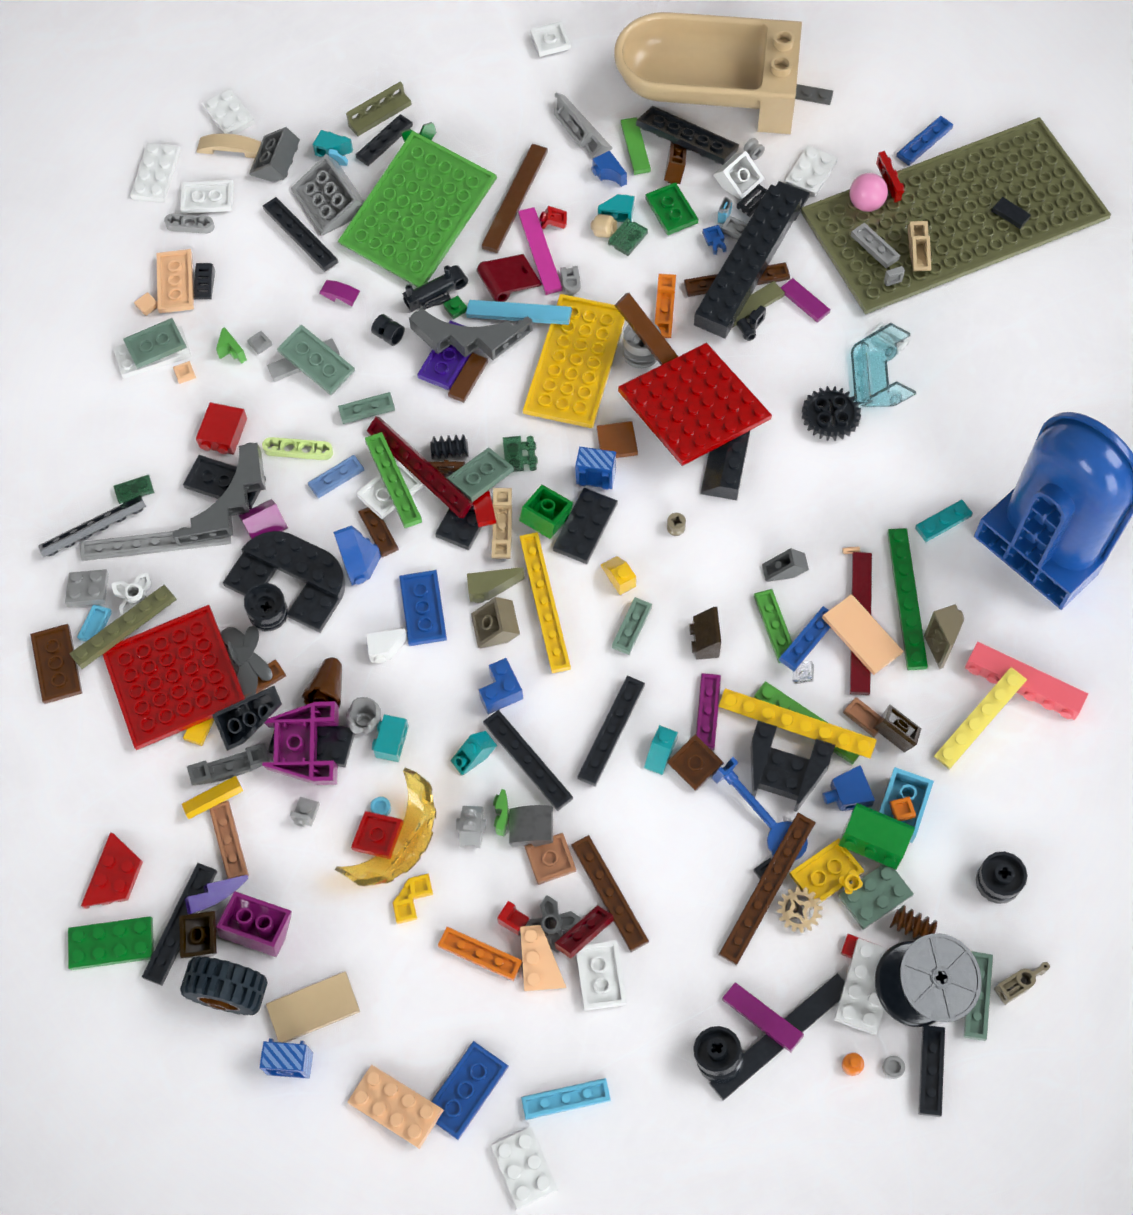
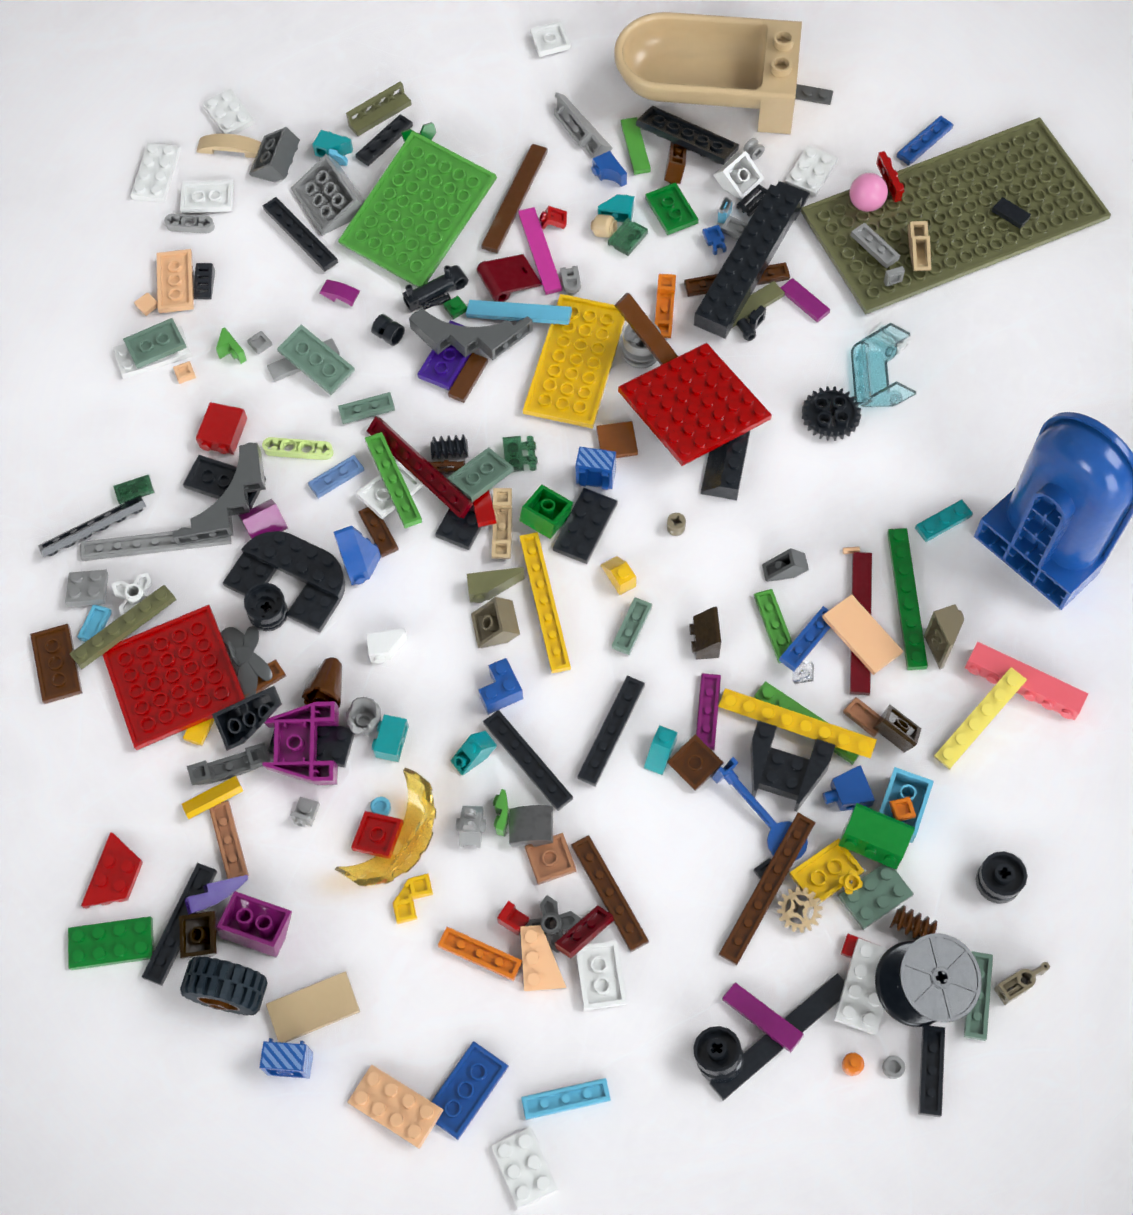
(423, 608): blue tile -> none

